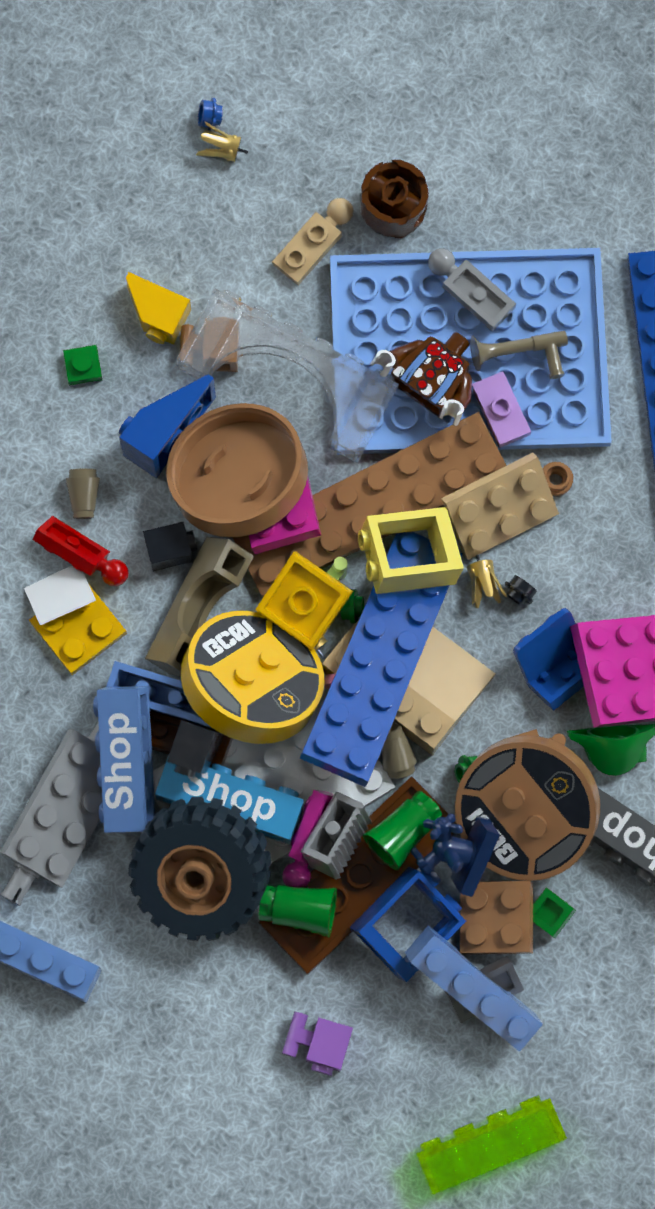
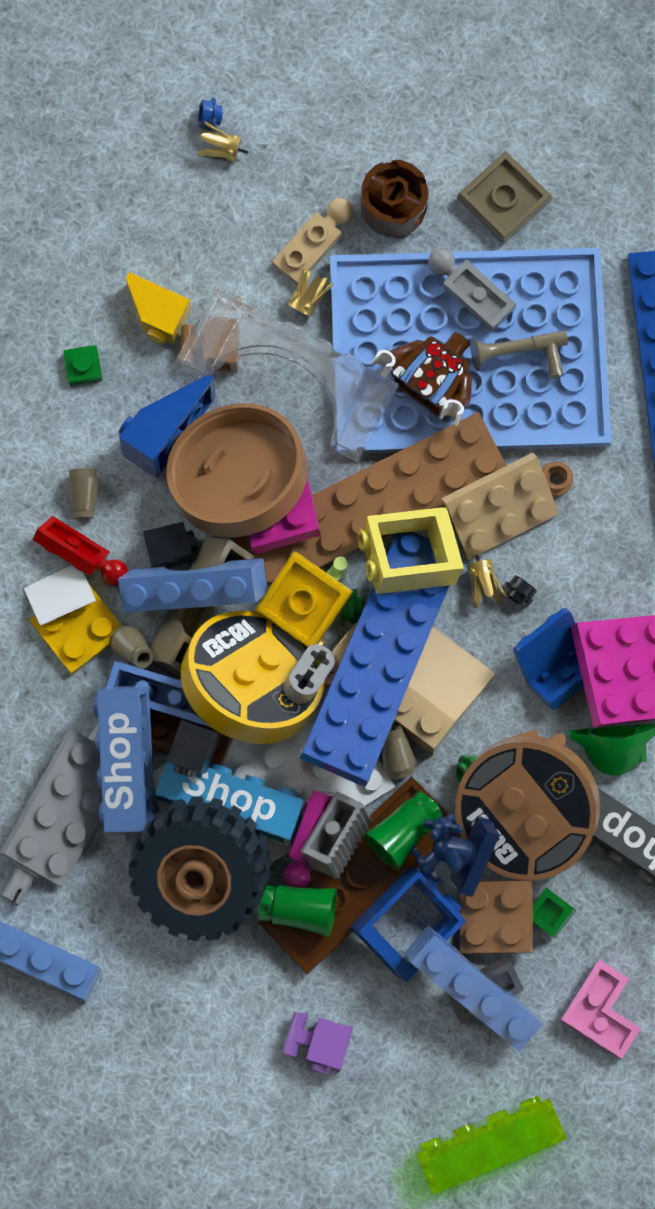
(131, 646): none -> dark tan cone
(212, 586): none -> medium blue arch
(306, 299): none -> pearl gold piece
(314, 677): none -> light grey beam
(501, 409): lavender plate -> none
(504, 197): none -> dark tan plate
(592, 1012): none -> bright pink plate

